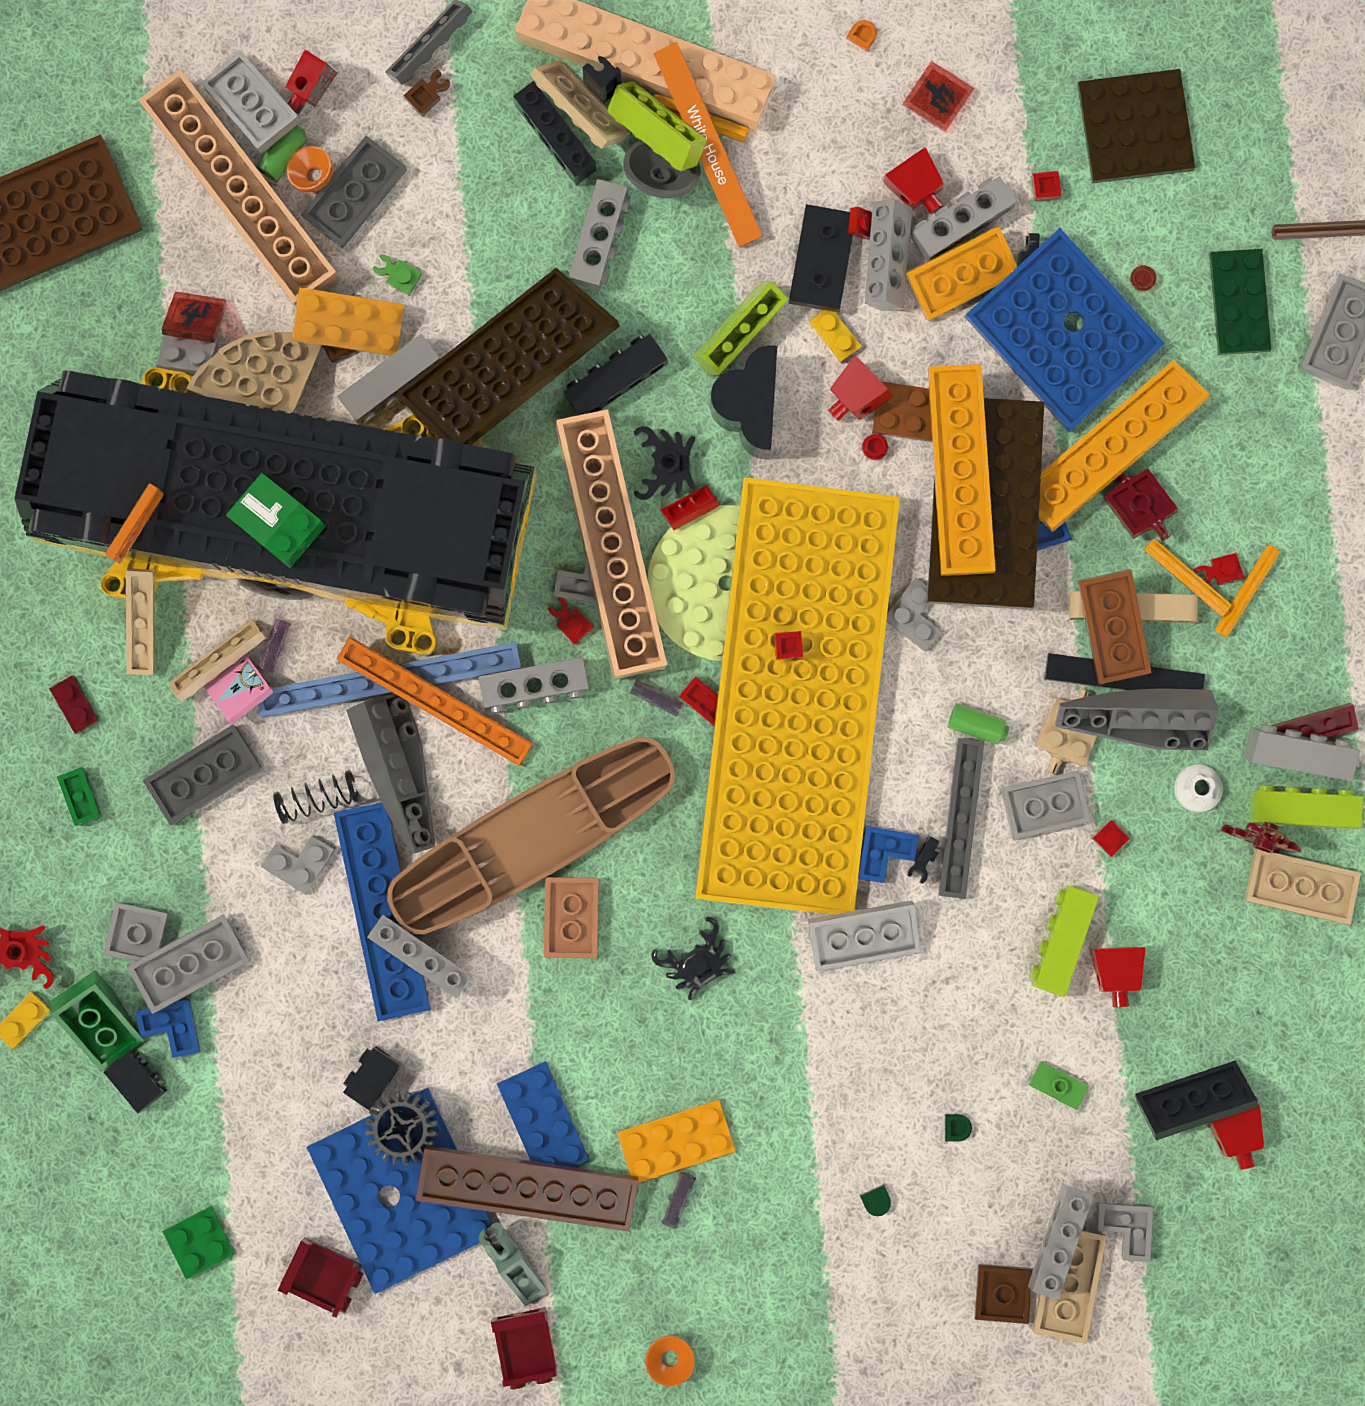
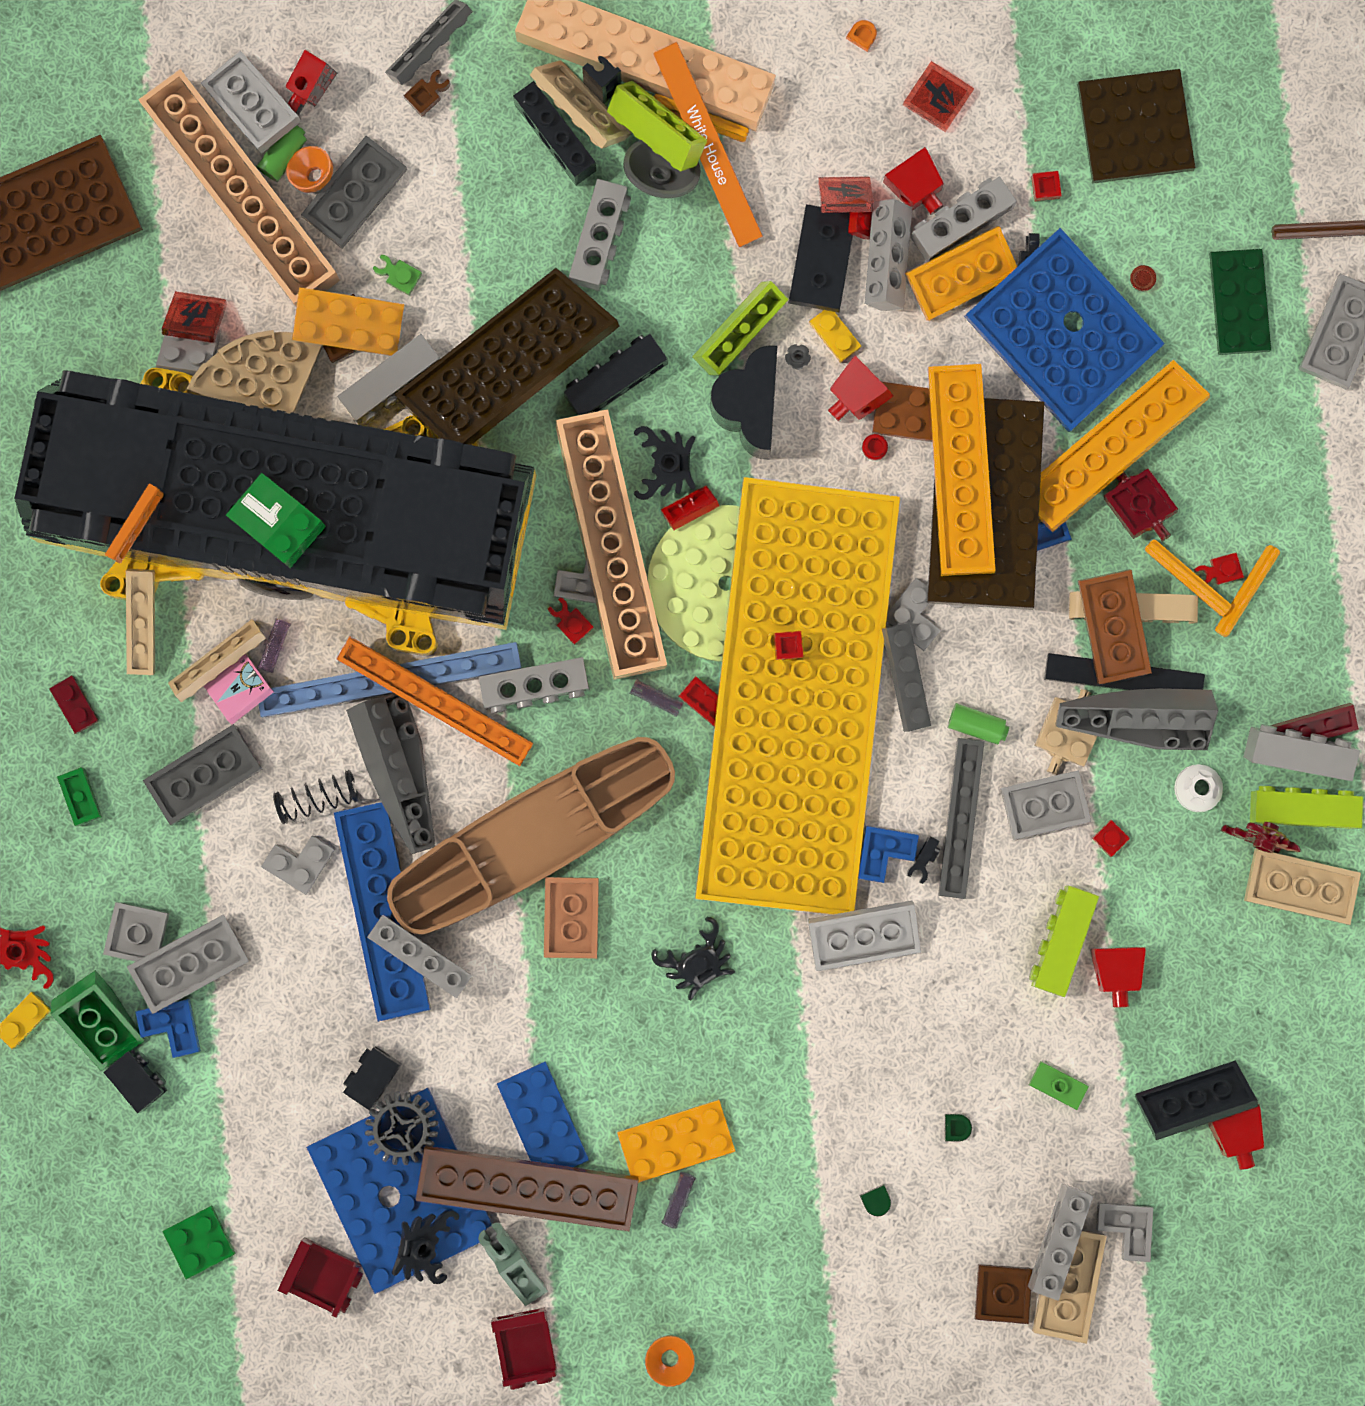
(418, 1247): none -> black animal
(791, 358): none -> dark grey plate
(845, 194): none -> clear red tile
(906, 677): none -> dark grey plate

